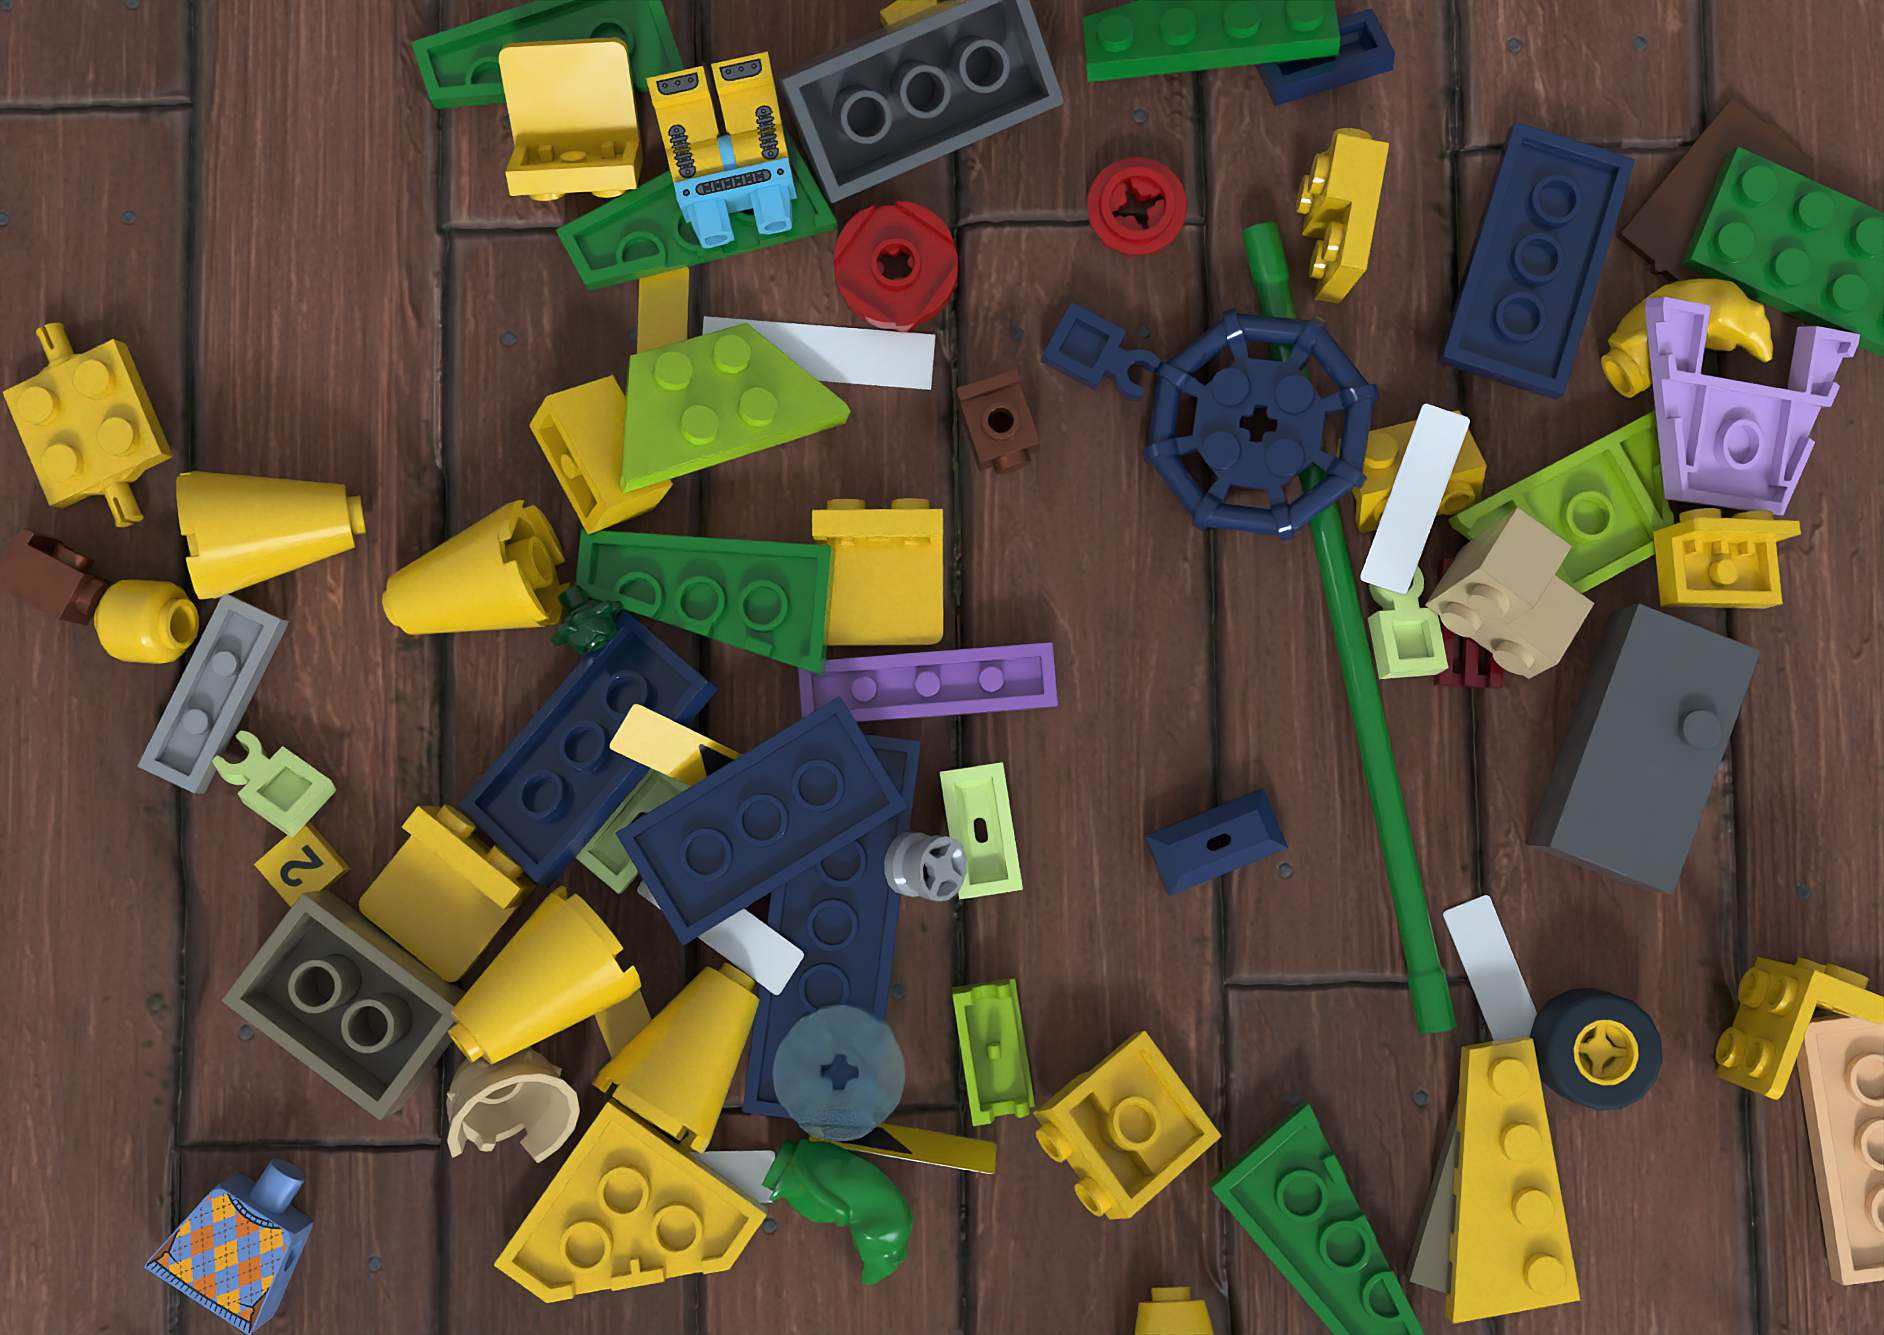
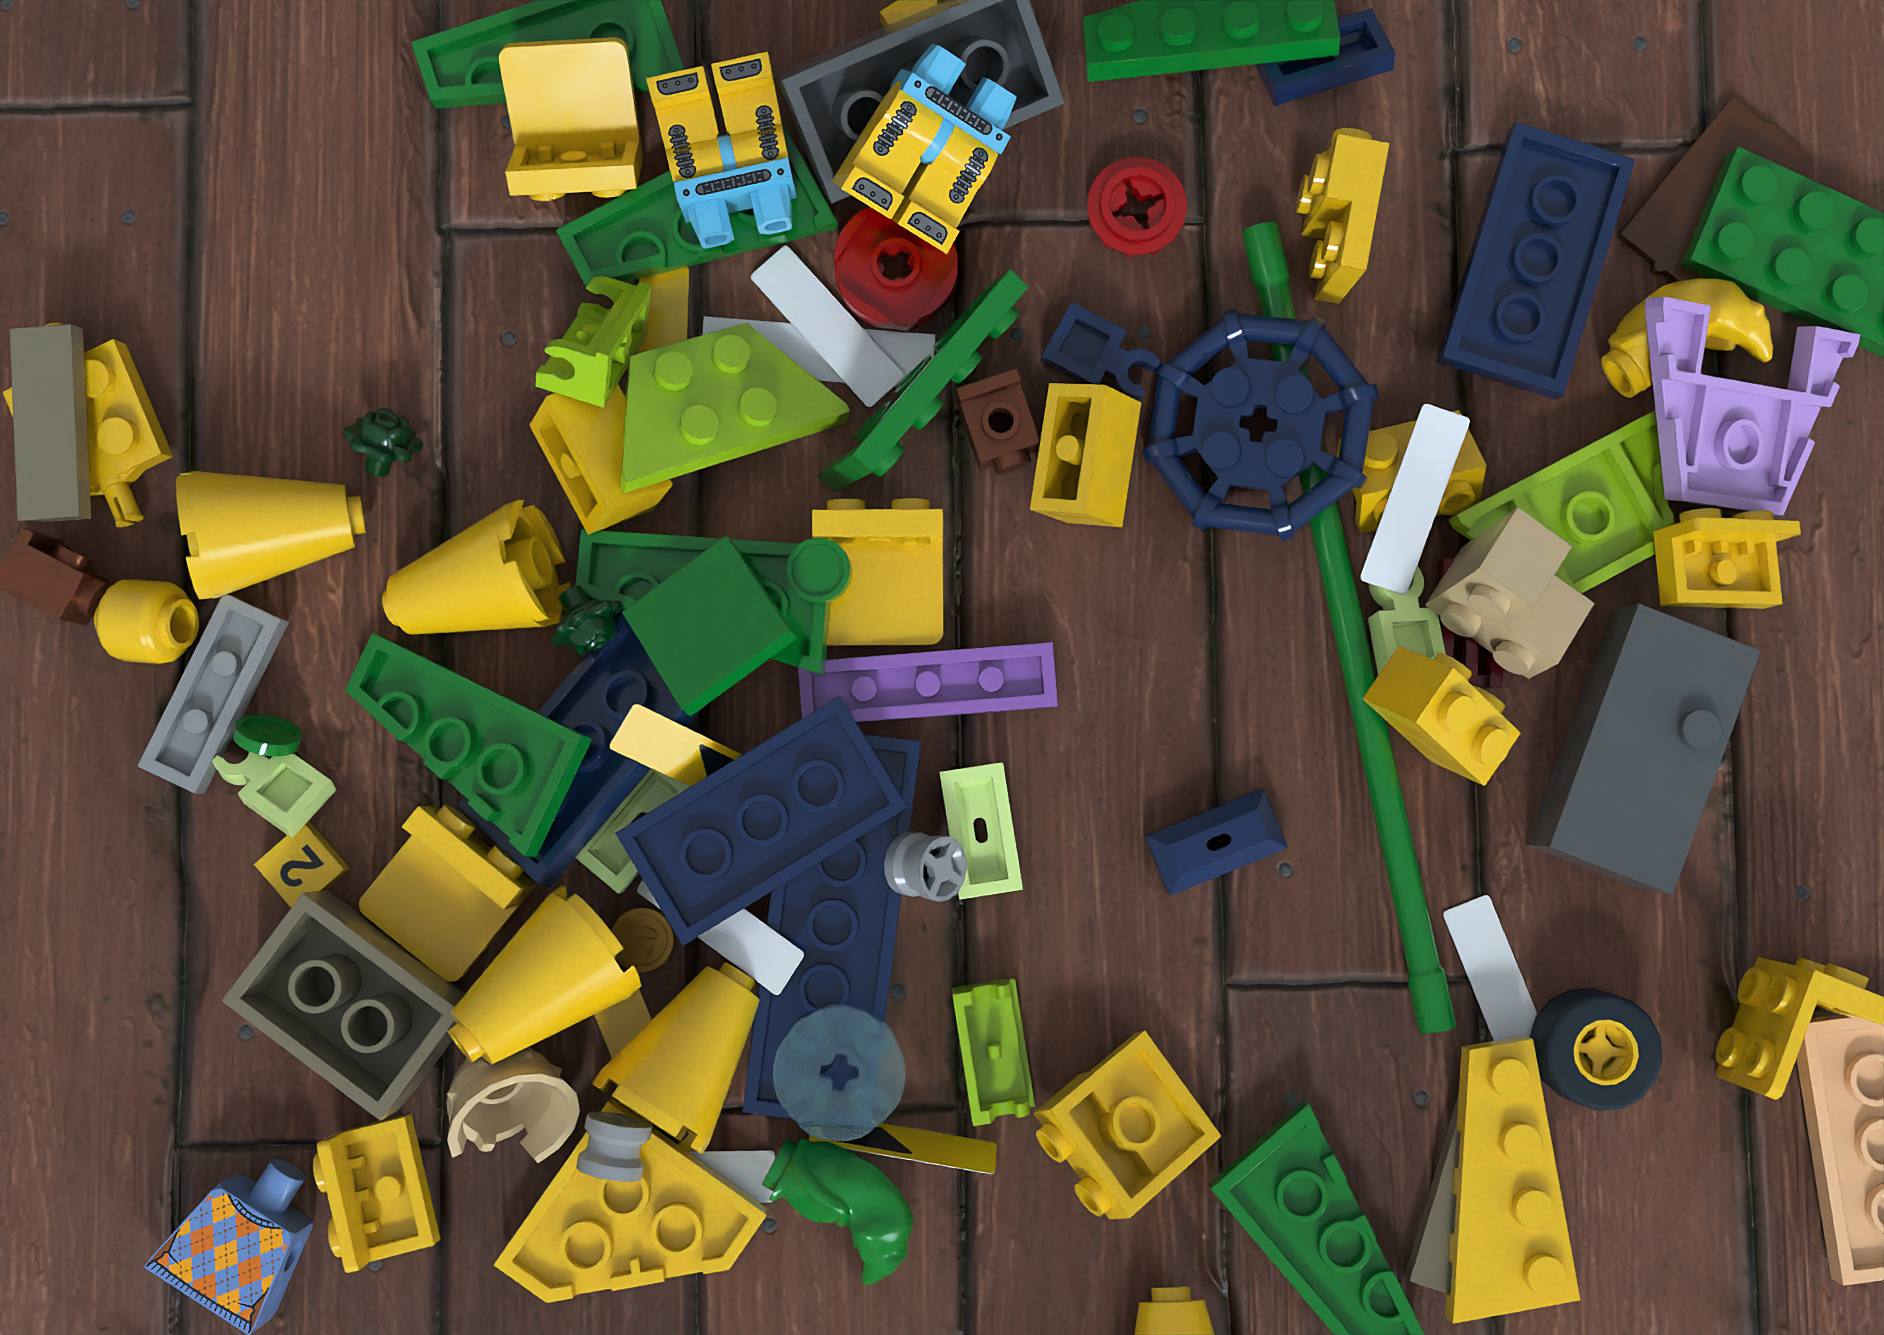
(50, 423): none -> dark tan tile
(267, 735): none -> green piece
(375, 1192): none -> yellow bracket
(383, 440): none -> dark green plant
(486, 745): none -> green wing
(598, 343): none -> lime hinge
(614, 1146): none -> light grey wheel
(645, 939): none -> pearl gold piece
(708, 625): none -> green tile
(818, 570): none -> green piece
(827, 326): none -> white sticker
(918, 399): none -> green wing
(926, 150): none -> hips
(1085, 454): none -> yellow brick
(1443, 713): none -> yellow brick

